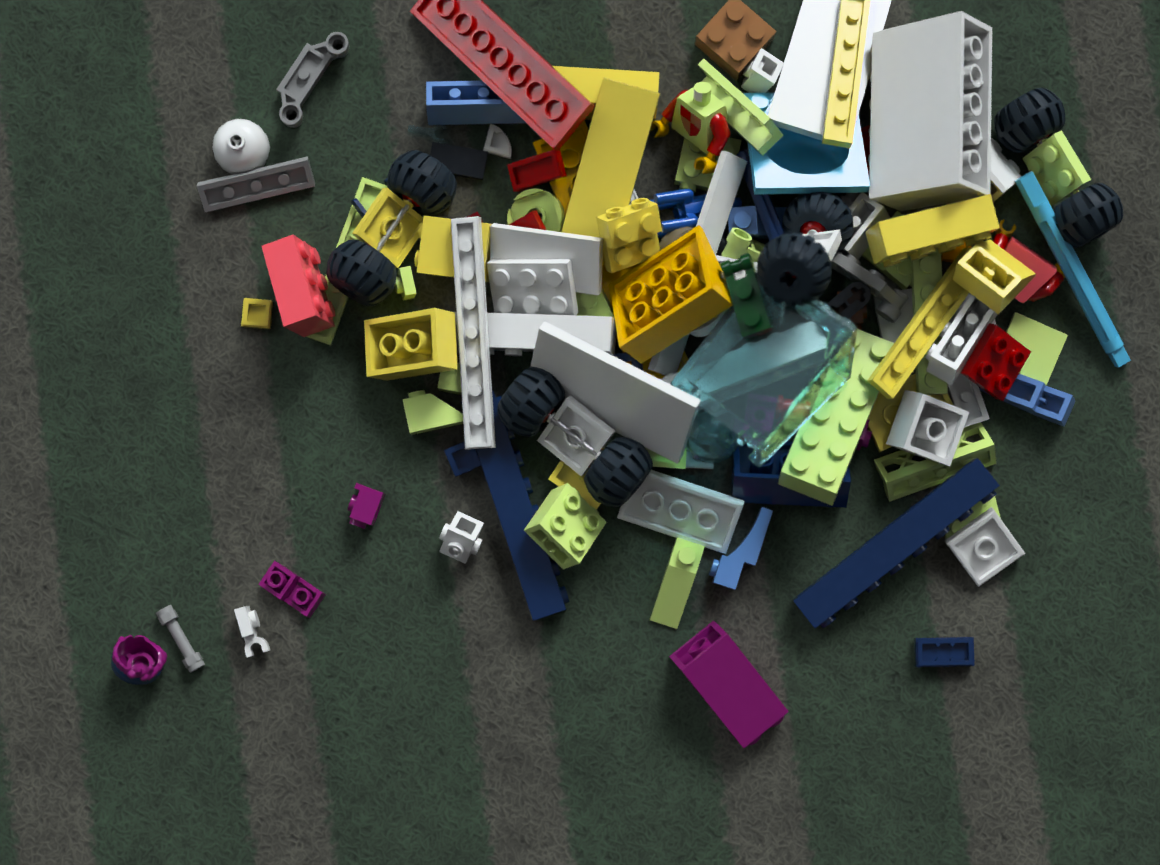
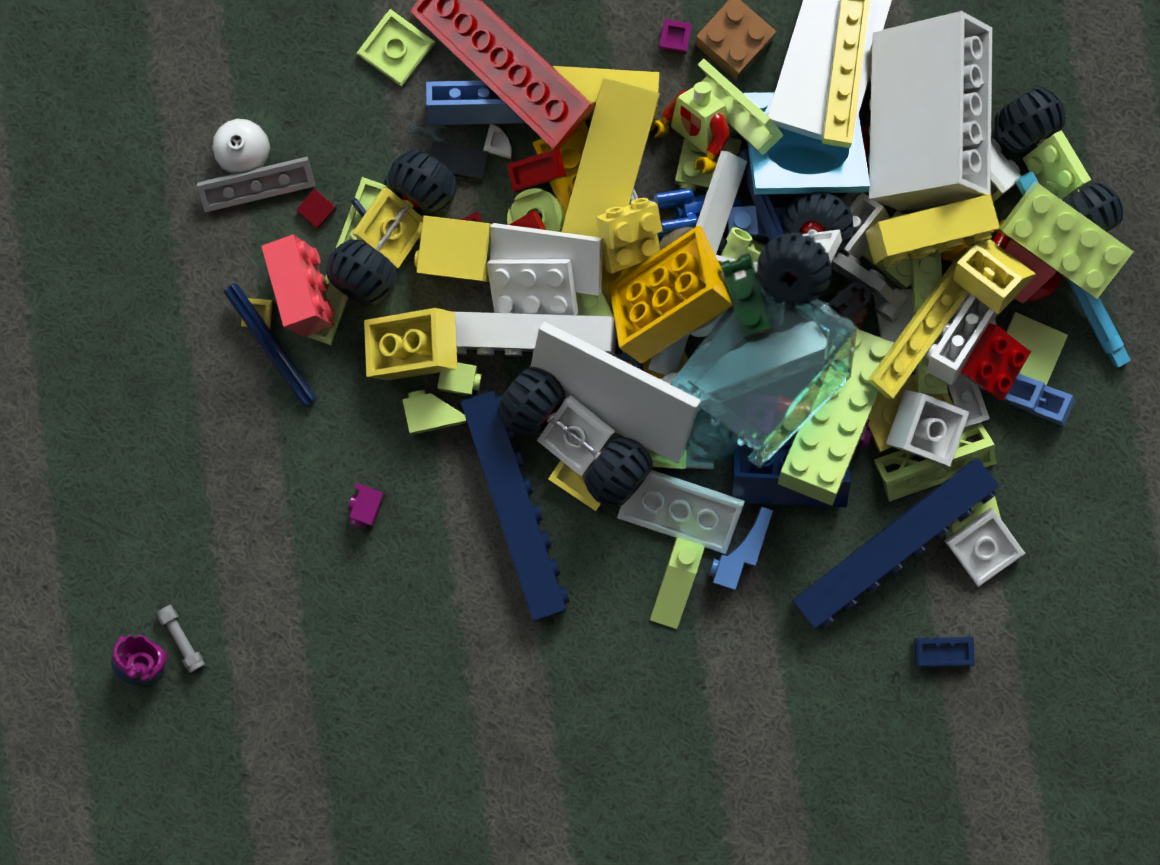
(247, 622): white plate -> none
(270, 344): none -> dark blue axle
(292, 589): magenta slope -> none
(305, 75): light grey plate -> none
(316, 208): none -> dark red tile
(395, 48): none -> yellowish green tile
(405, 283): yellowish green plate -> none
(459, 543): white brick -> none
(462, 459): dark blue plate -> none
(473, 333): white tile -> none
(565, 526): yellowish green brick -> none
(675, 36): none -> magenta plate
(729, 684): magenta slope -> none
(761, 73): white brick -> none
(1066, 240): none -> yellowish green brick

